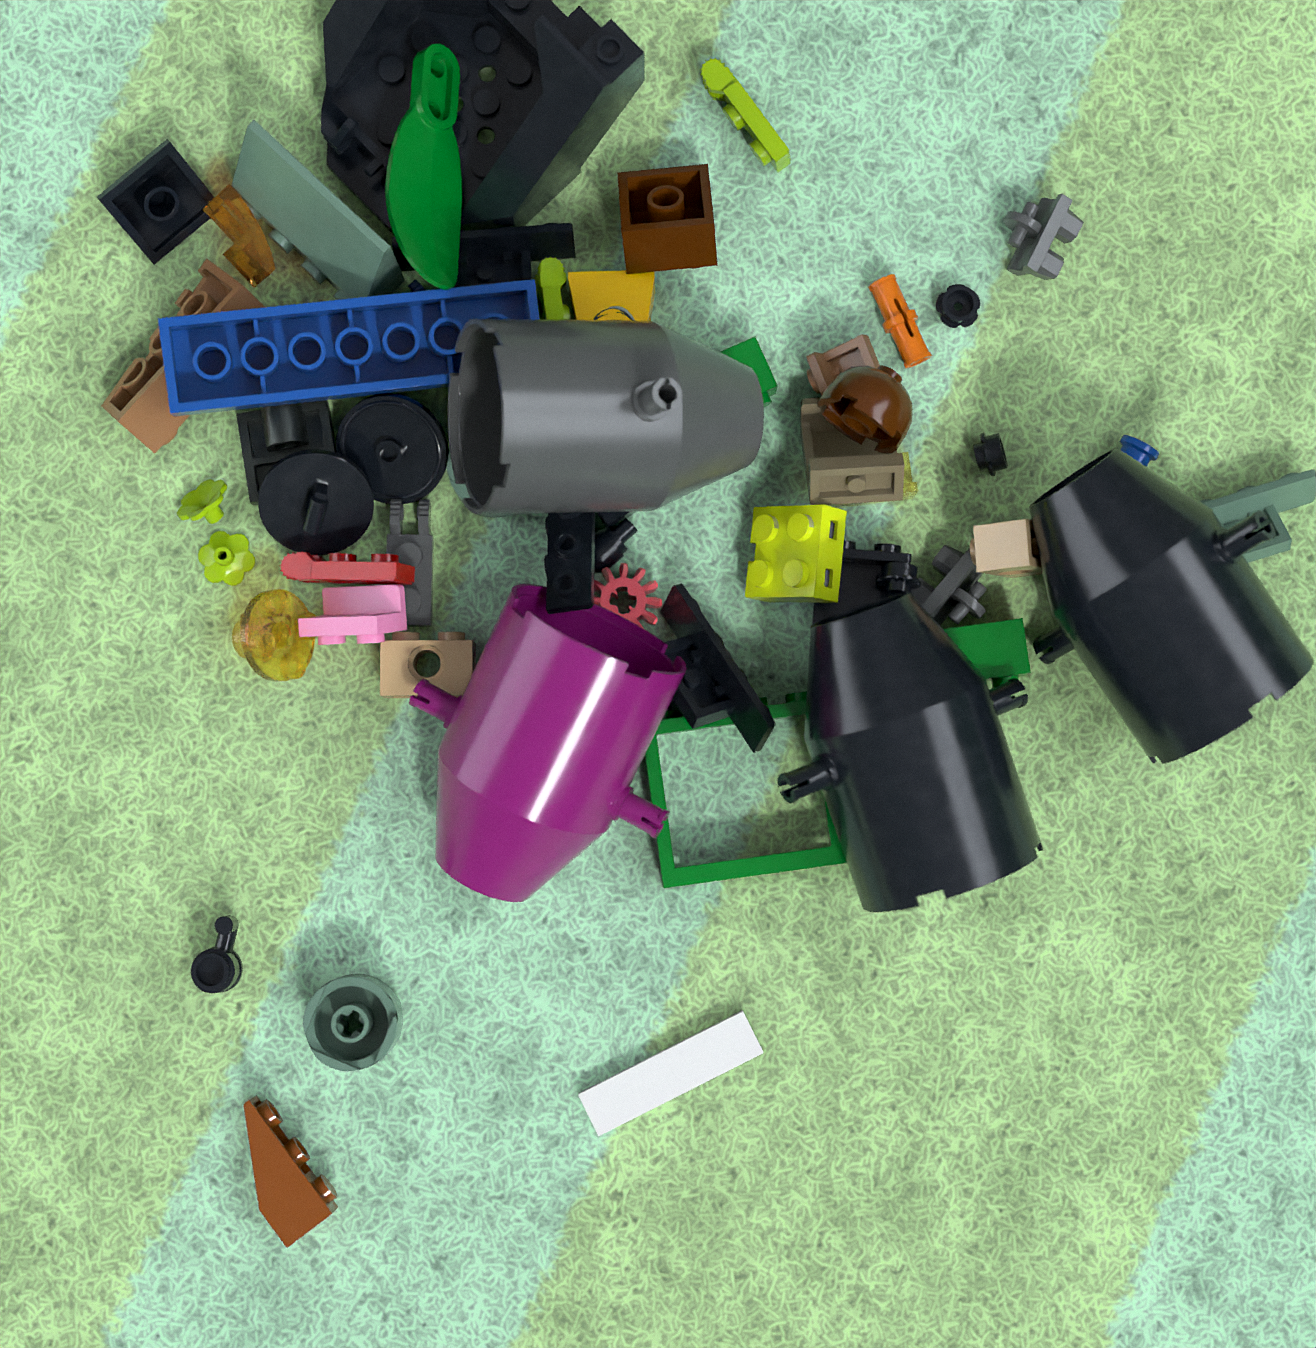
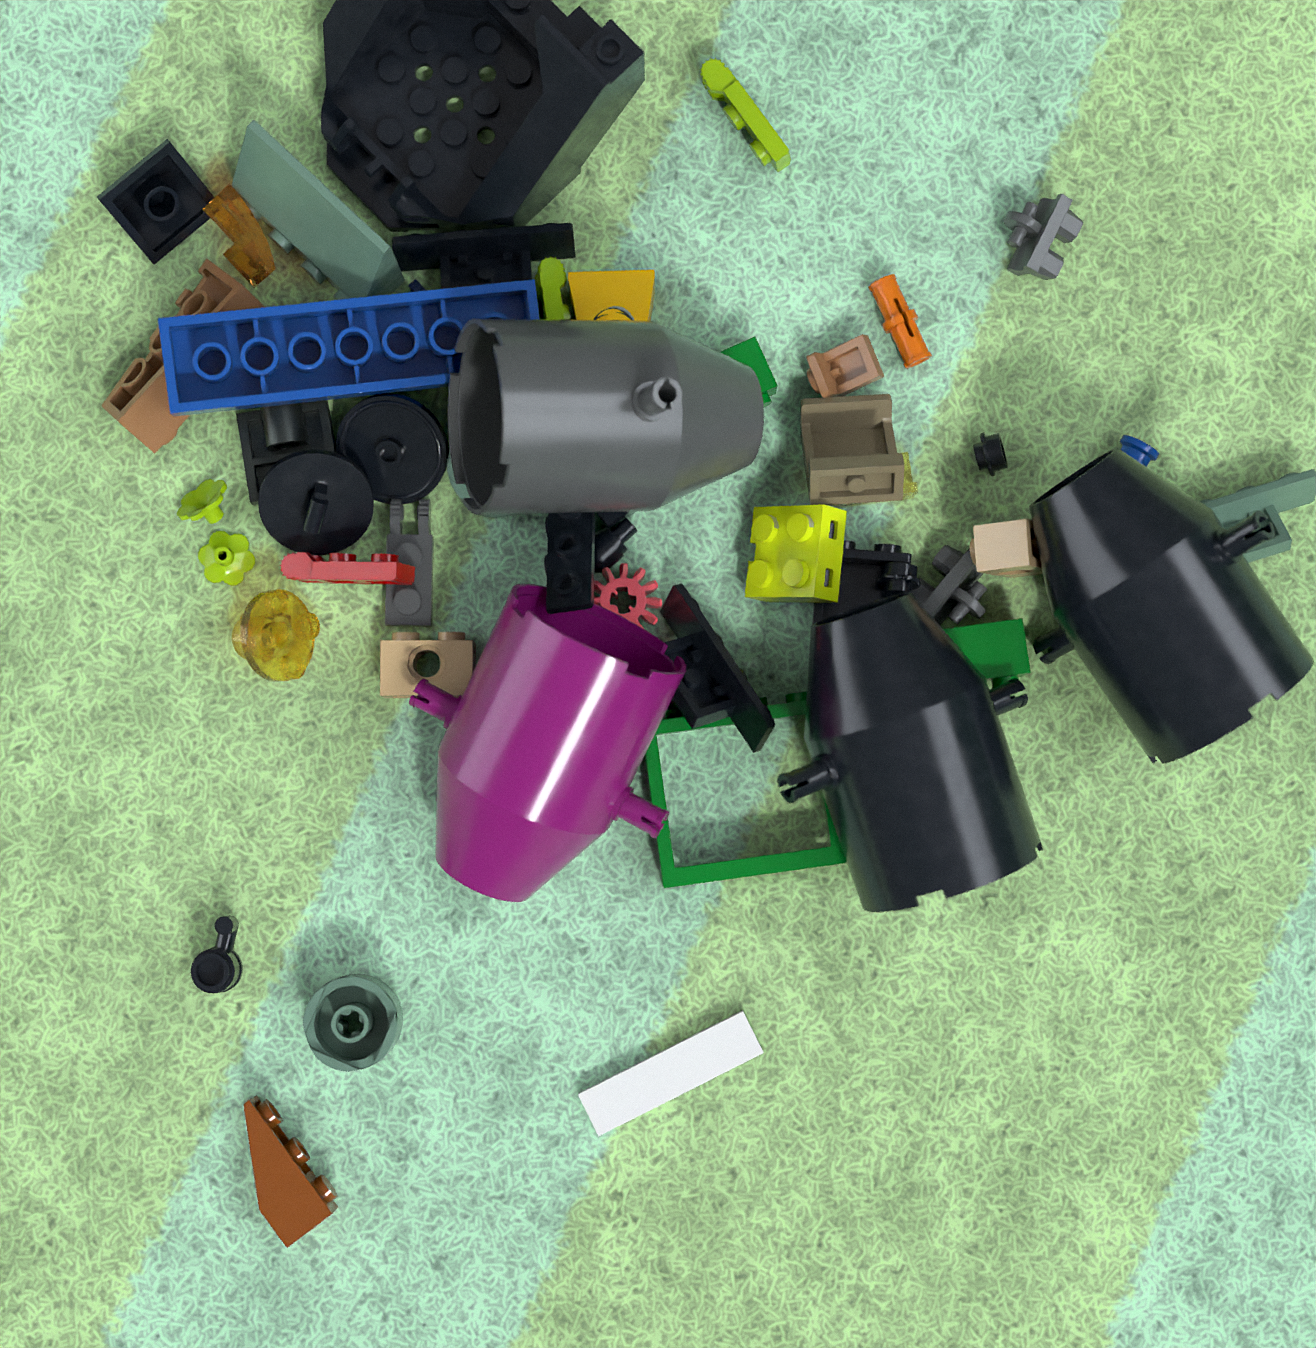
(357, 611): bright pink bracket -> none
(425, 170): green plant -> none
(667, 219): reddish brown brick -> none
(869, 405): reddish brown cylinder -> none
(958, 294): black plate -> none

